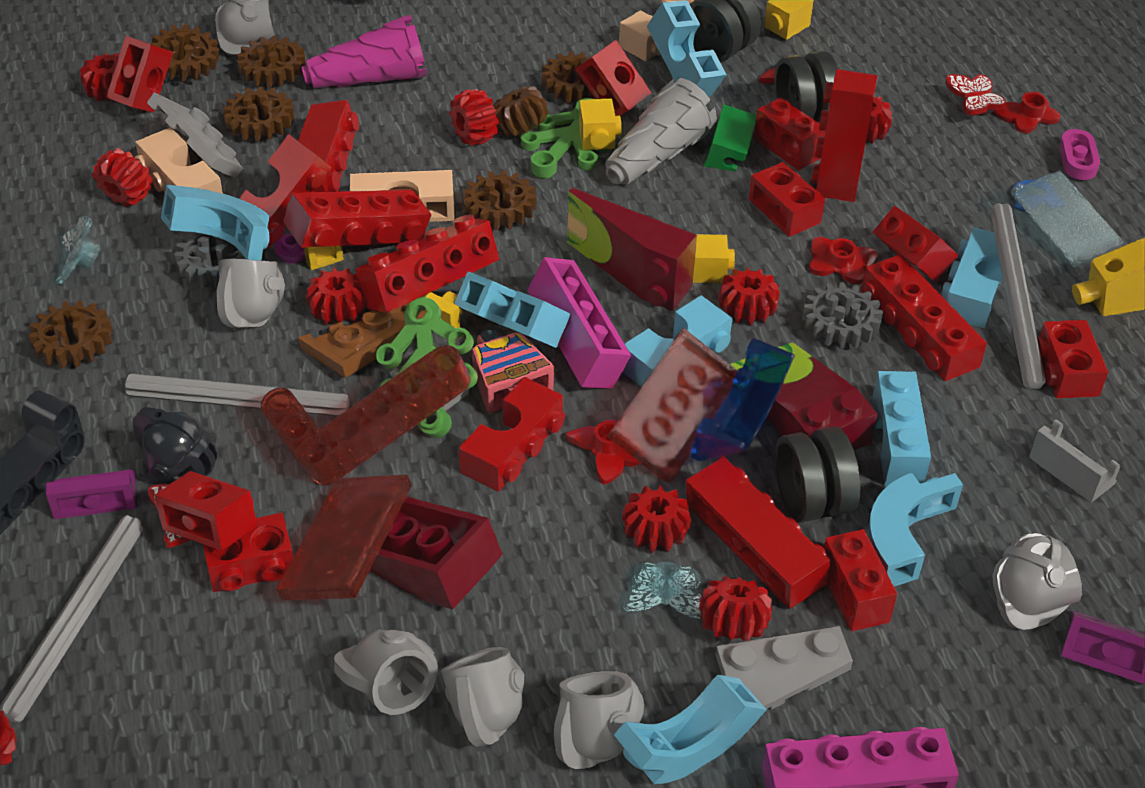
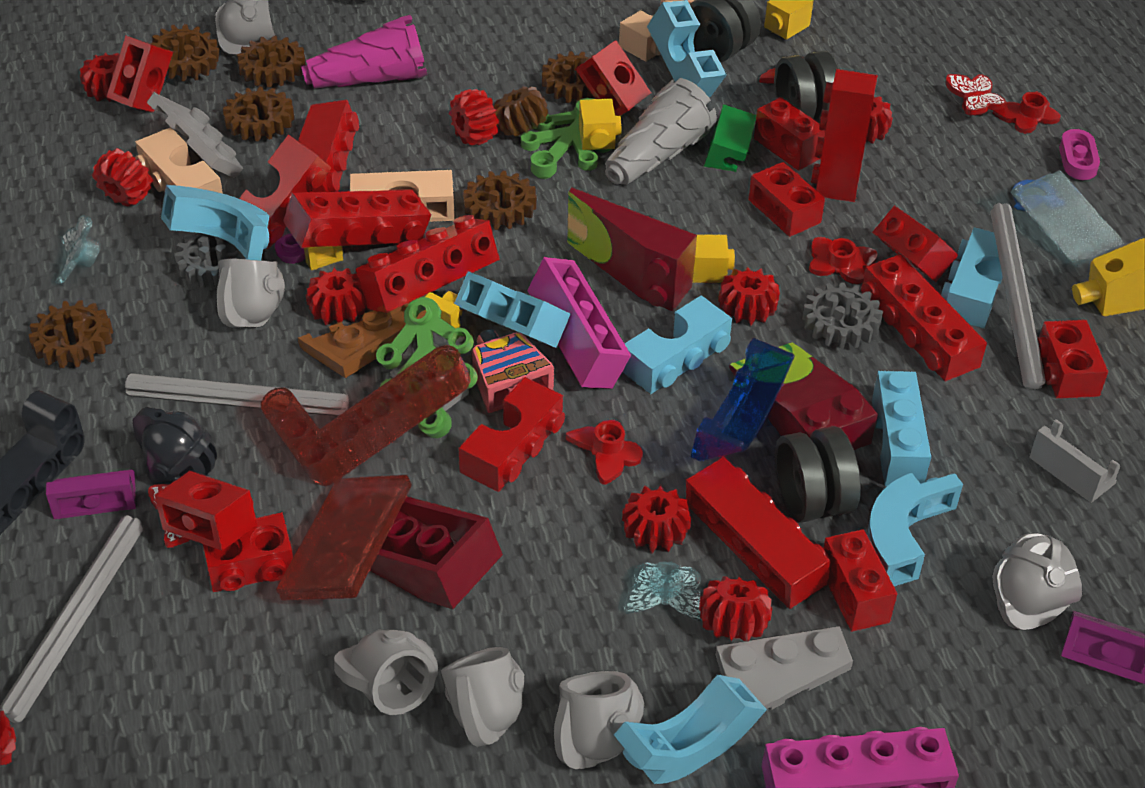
(671, 404): clear red tile -> none

